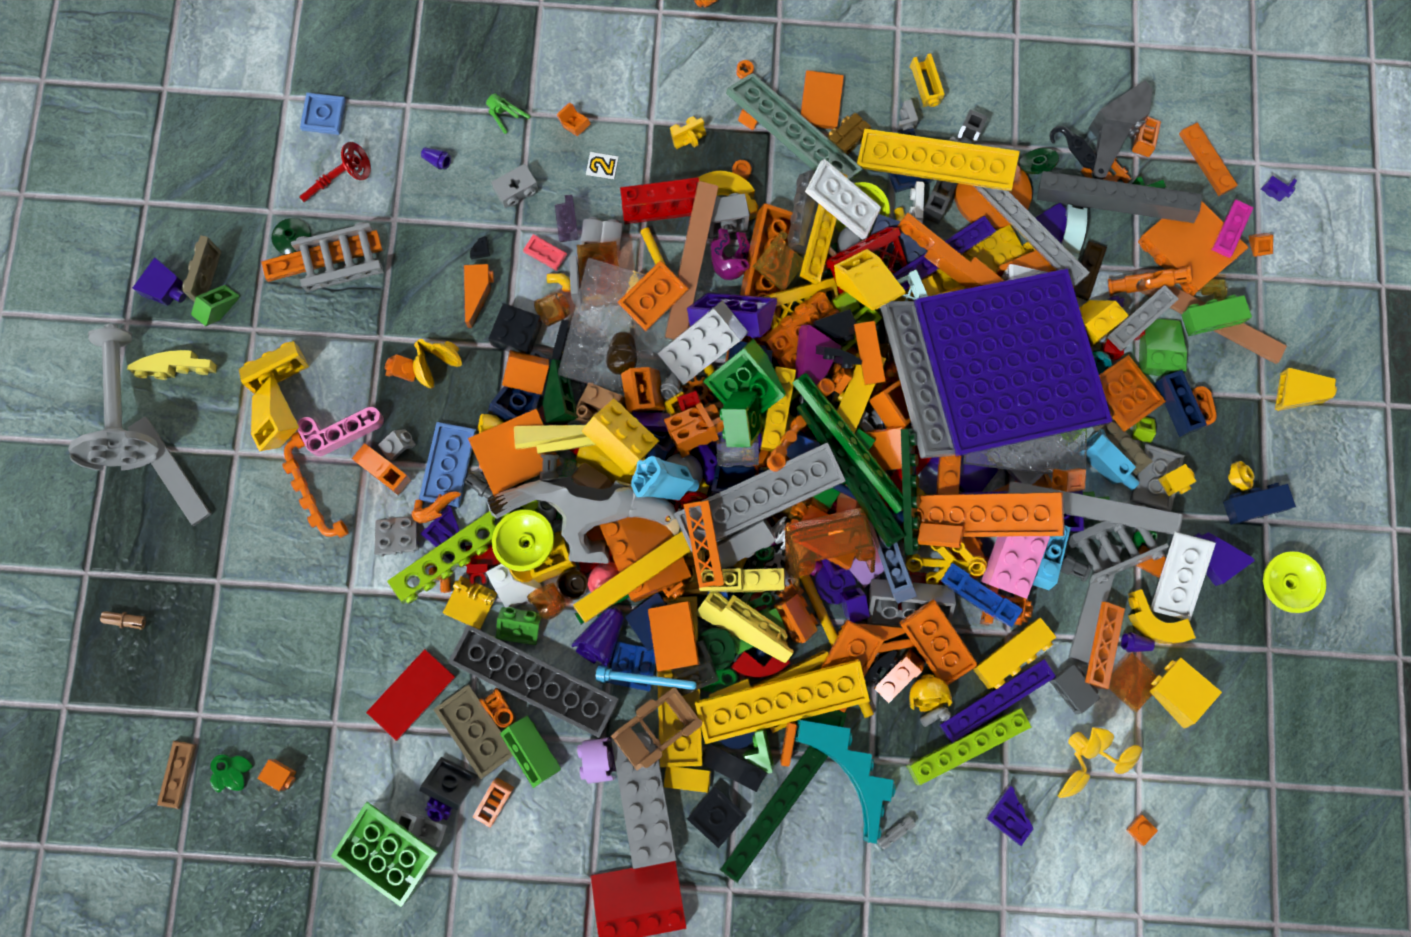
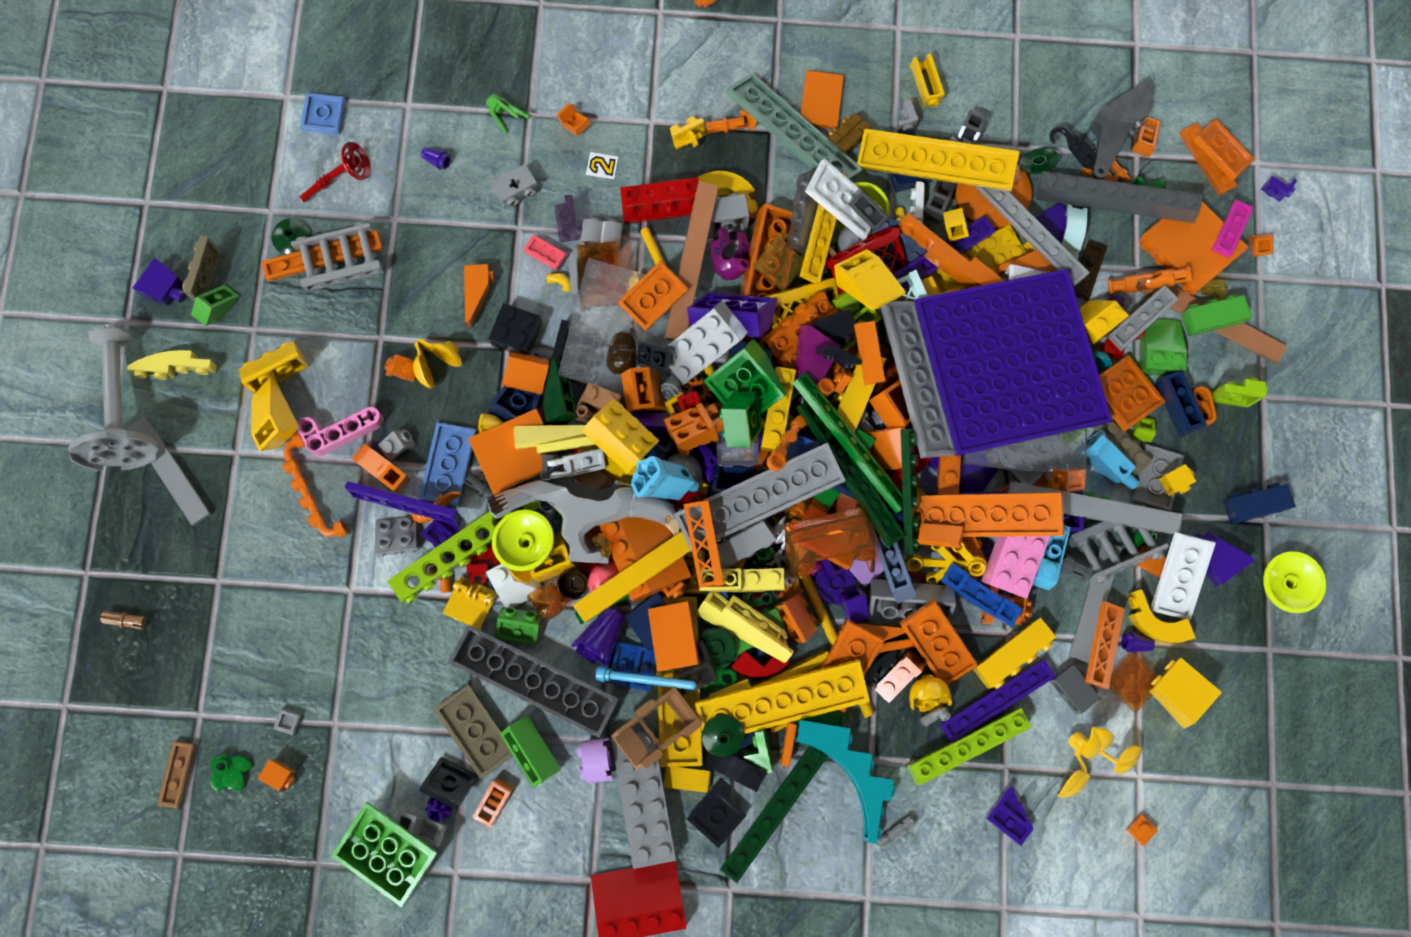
(287, 722): none -> light grey tile
(403, 503): none -> dark purple tile
(410, 695): red tile -> none
(480, 249): black tile -> none
(497, 705): orange piece -> none
(552, 308): clear orange helmet -> none
(579, 463): none -> white hinge
(602, 540): none -> clear yellow arm
(654, 356): none -> black slope
(720, 726): none -> dark green dish
(725, 125): none -> orange pin
(742, 168): orange tile -> none
(748, 65): orange bush -> none
(867, 209): none -> dark grey slope
(955, 224): none -> yellow brick
(1223, 149): none -> orange tile
(1241, 394): none -> lime plate
(1241, 476): yellow plate -> none
(1303, 389): yellow slope -> none

